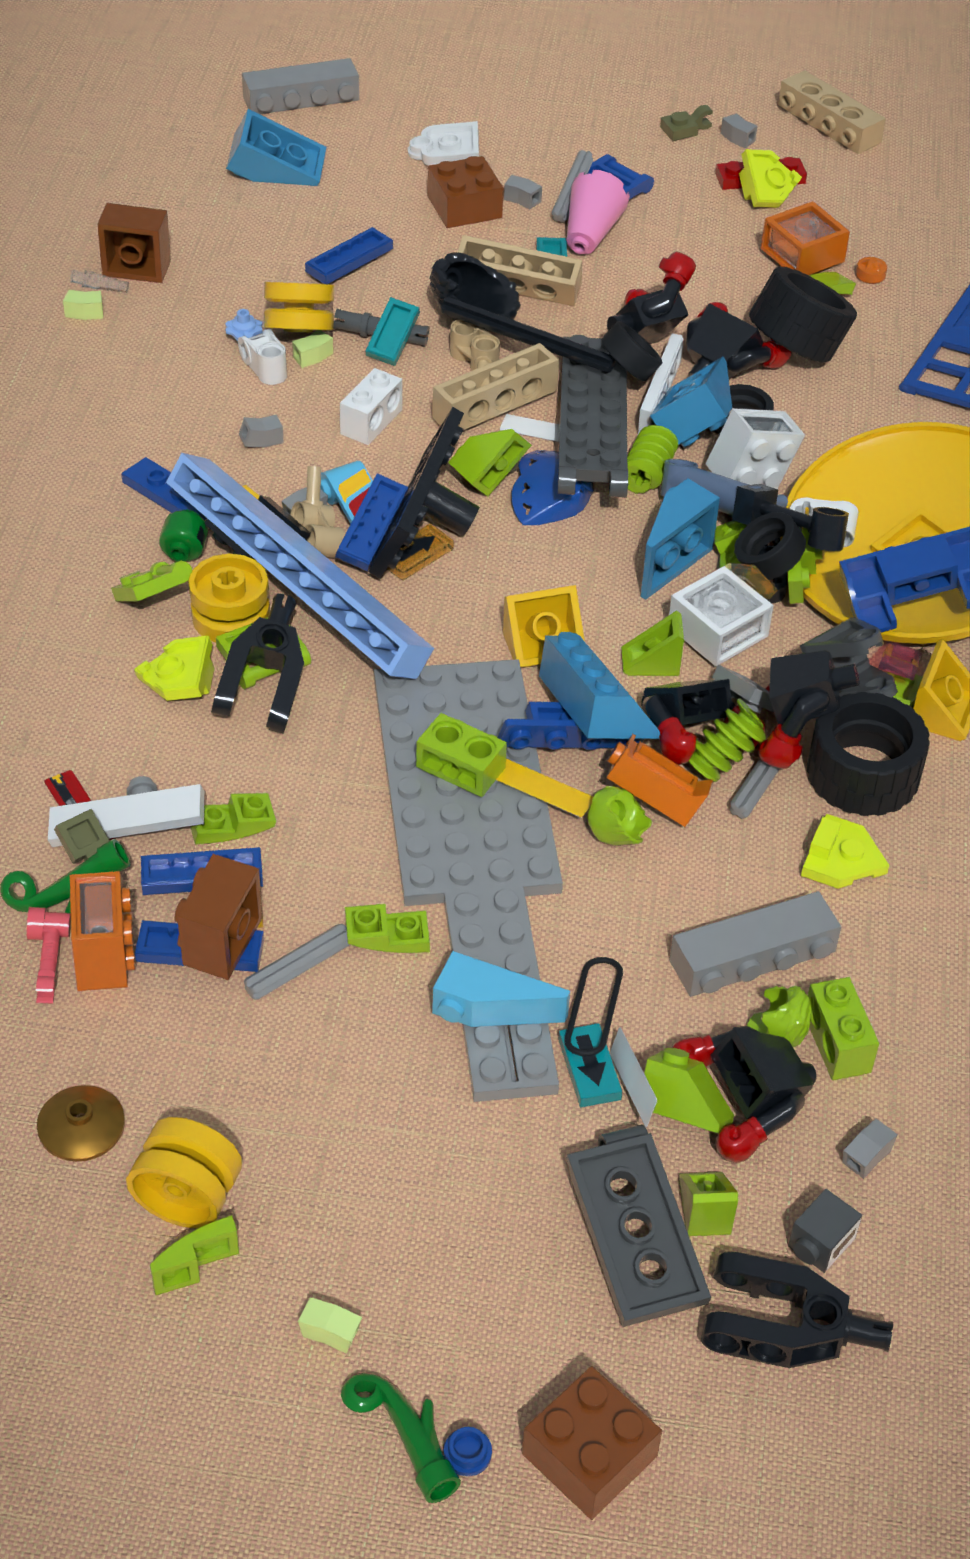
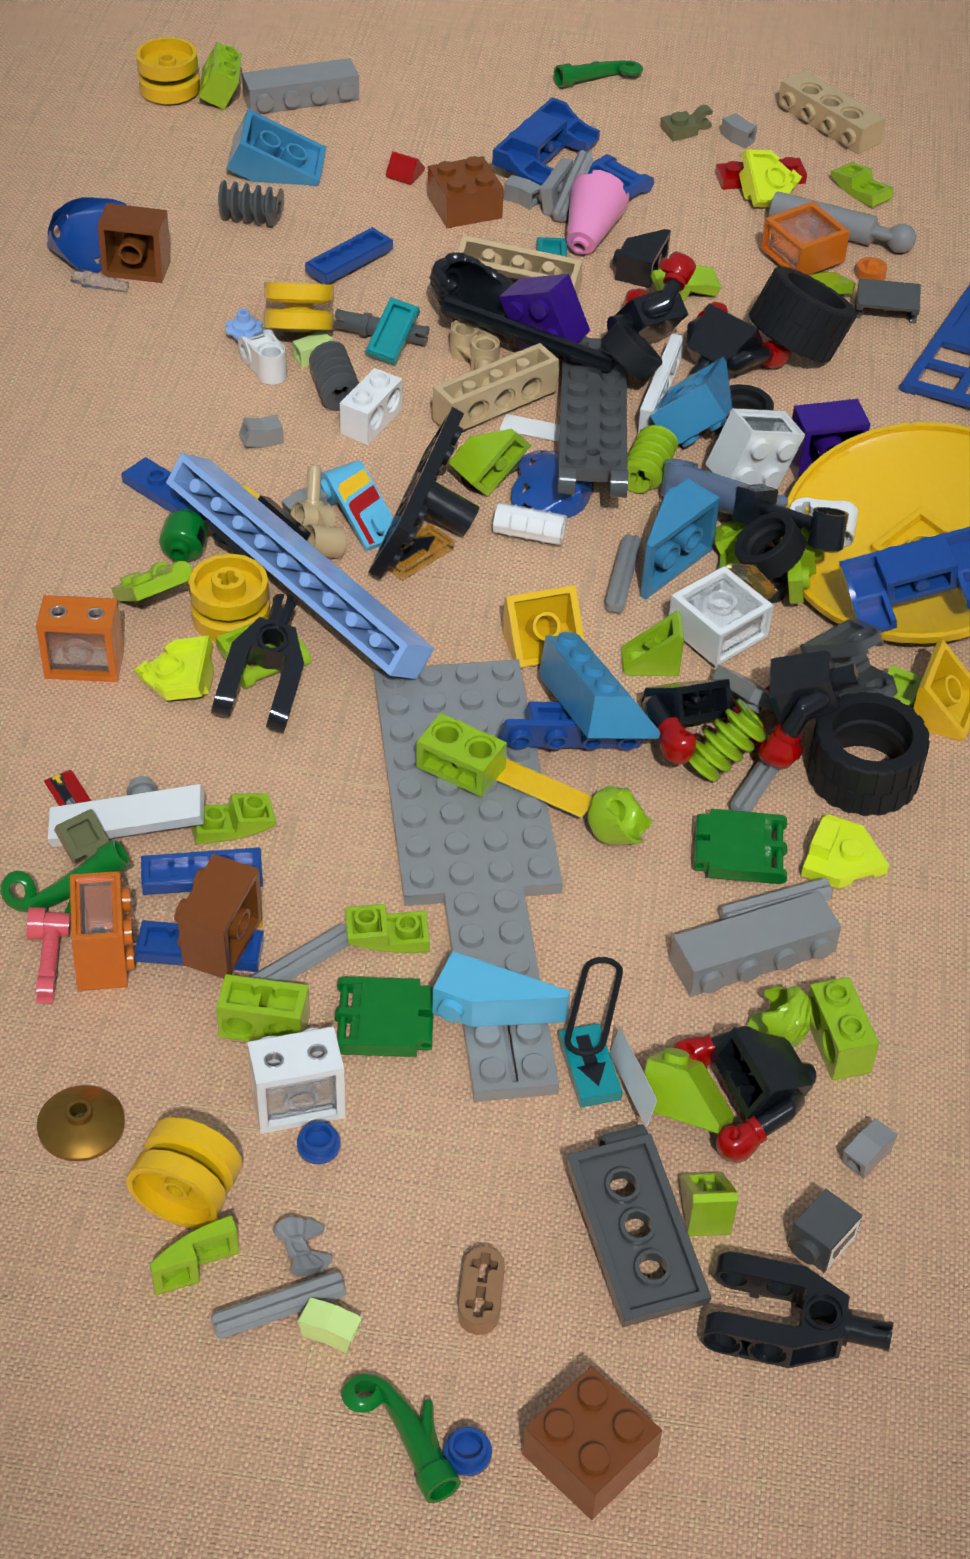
(78, 232): none -> blue piece
(80, 638): none -> orange piece
(83, 305): yellowish green piece -> none
(168, 70): none -> yellow wheel
(220, 75): none -> lime brick
(250, 205): none -> dark grey piece
(261, 1008): none -> lime brick
(276, 1304): none -> light grey axle
(295, 1233): none -> light grey piece
(297, 1079): none -> white piece
(318, 1143): none -> blue plate
(332, 373): none -> dark grey piece
(371, 522): blue plate -> none
(384, 1017): none -> green plate
(404, 168): none -> red slope
(445, 143): white plate -> none
(490, 1291): none -> medium nougat beam
(529, 523): none -> white axle
(541, 138): none -> blue bracket
(547, 305): none -> dark purple brick
(552, 186): none -> light grey plate
(566, 74): none -> green plant
(623, 573): none -> light grey axle
(640, 257): none -> black slope
(657, 780): orange window -> none
(702, 282): none -> lime slope
(740, 846): none -> green plate
(771, 898): none -> light grey axle
(824, 428): none -> dark purple brick
(859, 183): none -> lime slope
(862, 226): none -> light grey piece
(888, 296): none -> dark grey hinge
(900, 660): clear pink tile -> none

